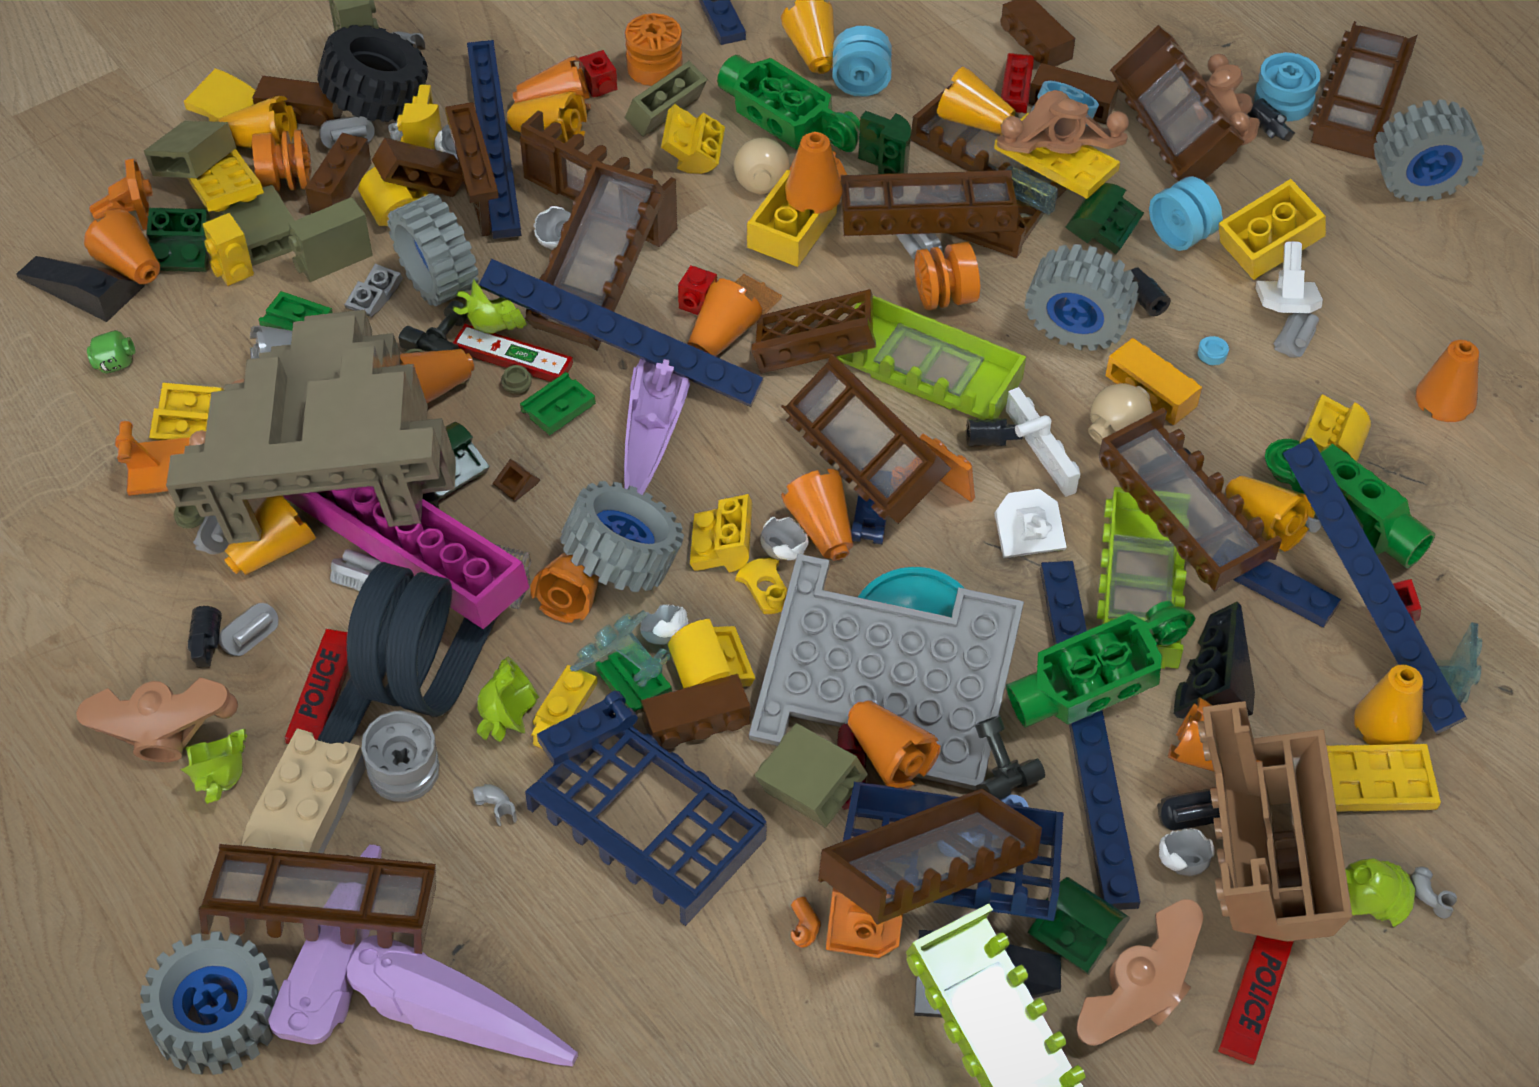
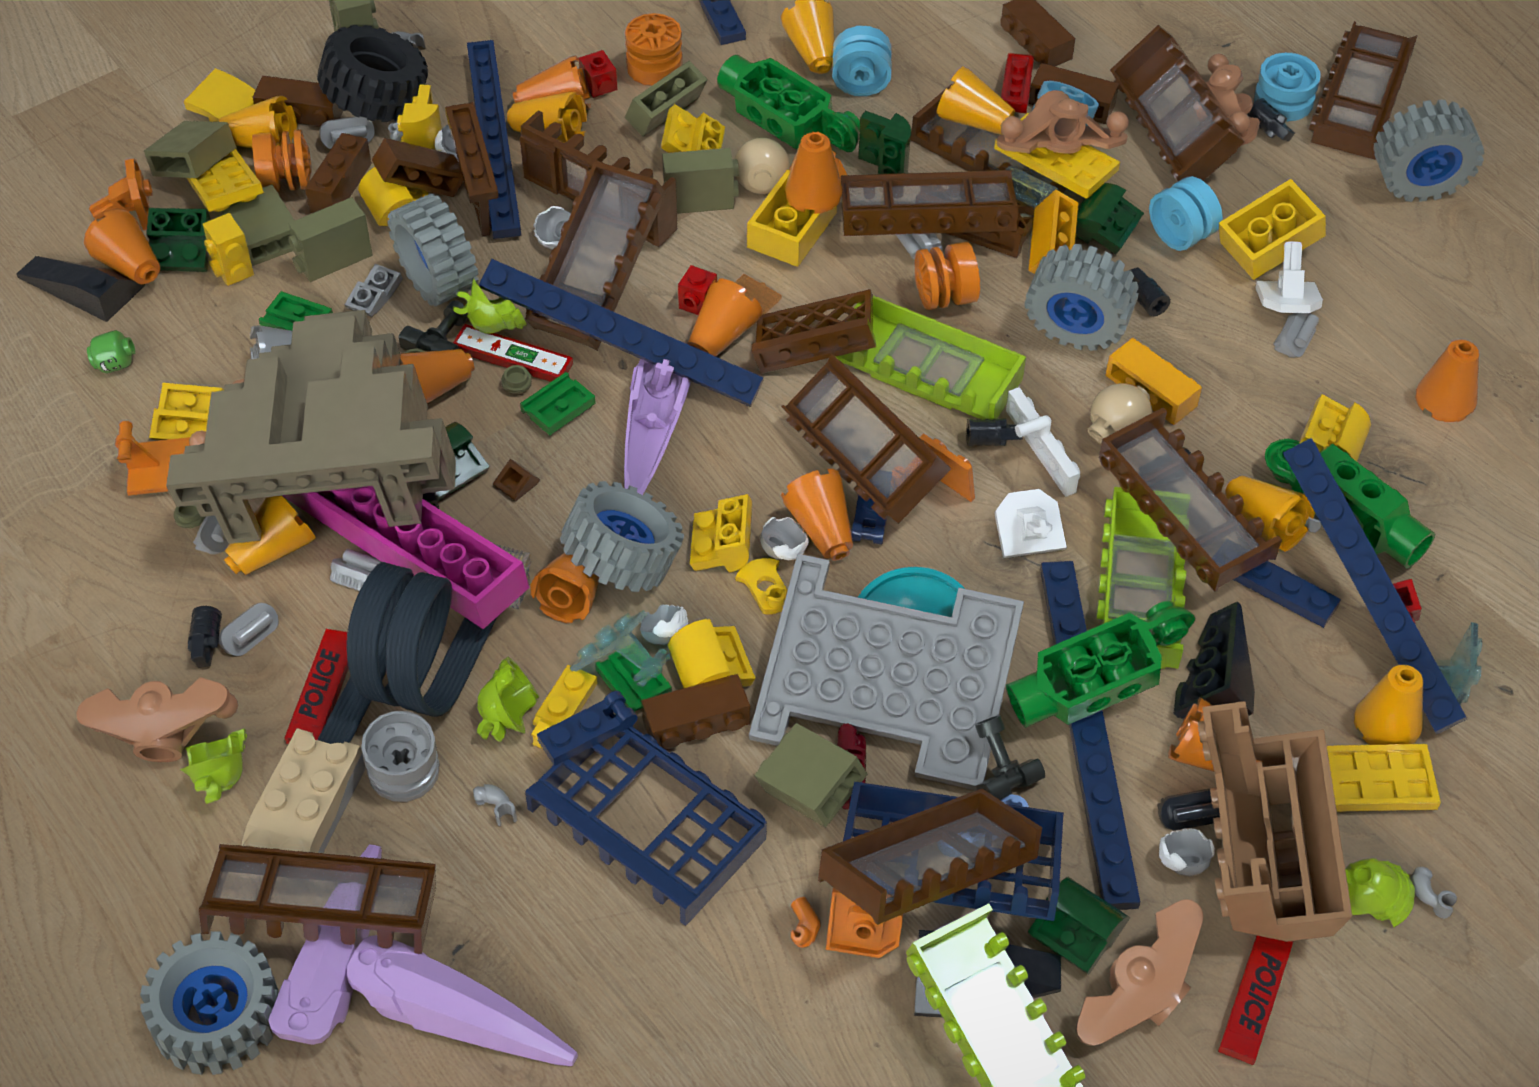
(702, 179): none -> olive brick
(893, 744): orange cone -> none
(1052, 226): none -> light orange brick
(1213, 350): medium azure tile -> none

